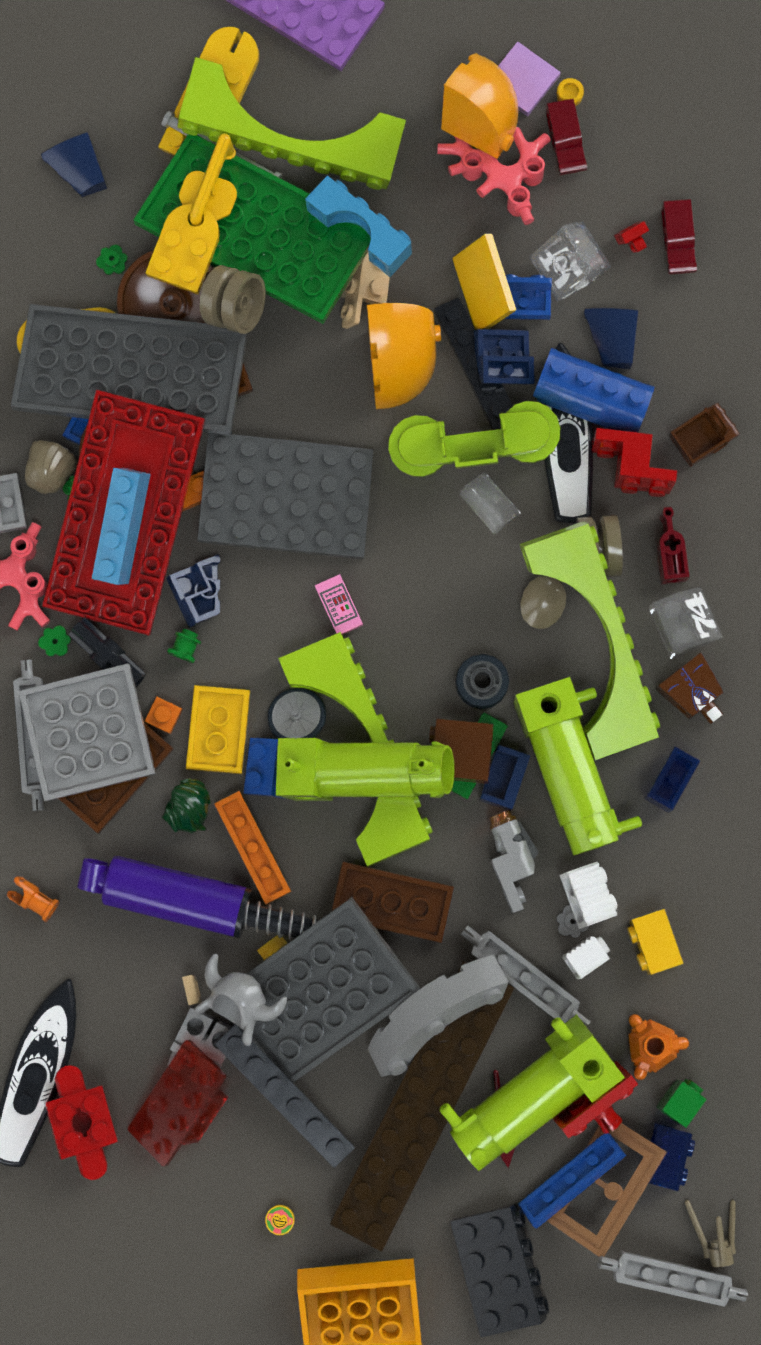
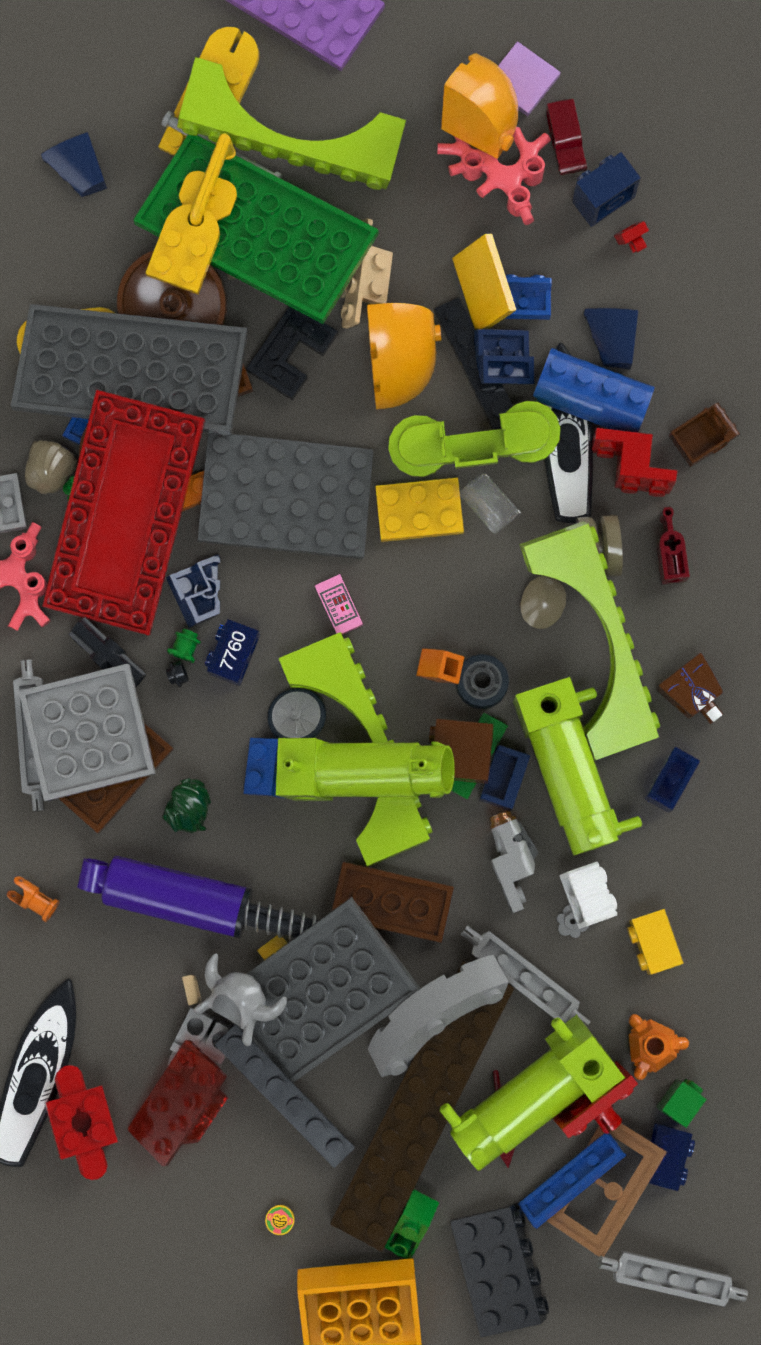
(46, 641): green plant -> none
(116, 265): green plant -> none
(121, 526): dark azure brick -> none
(163, 715): orange plate -> none
(177, 673): none -> black plate
(218, 729): yellow tile -> none
(232, 299): dark tan wheel -> none
(232, 652): none -> clear blue brick
(252, 847): orange plate -> none
(271, 360): none -> black plate
(334, 204): dark azure arch -> none
(412, 1225): none -> green slope
(419, 509): none -> yellow plate
(440, 666): none -> orange brick
(570, 89): yellow tile -> none
(570, 260): clear slope -> none
(586, 956): white brick -> none
(605, 188): none -> dark blue brick
(679, 236): dark red piece -> none
(685, 621): clear slope -> none
(721, 1249): dark tan plant -> none

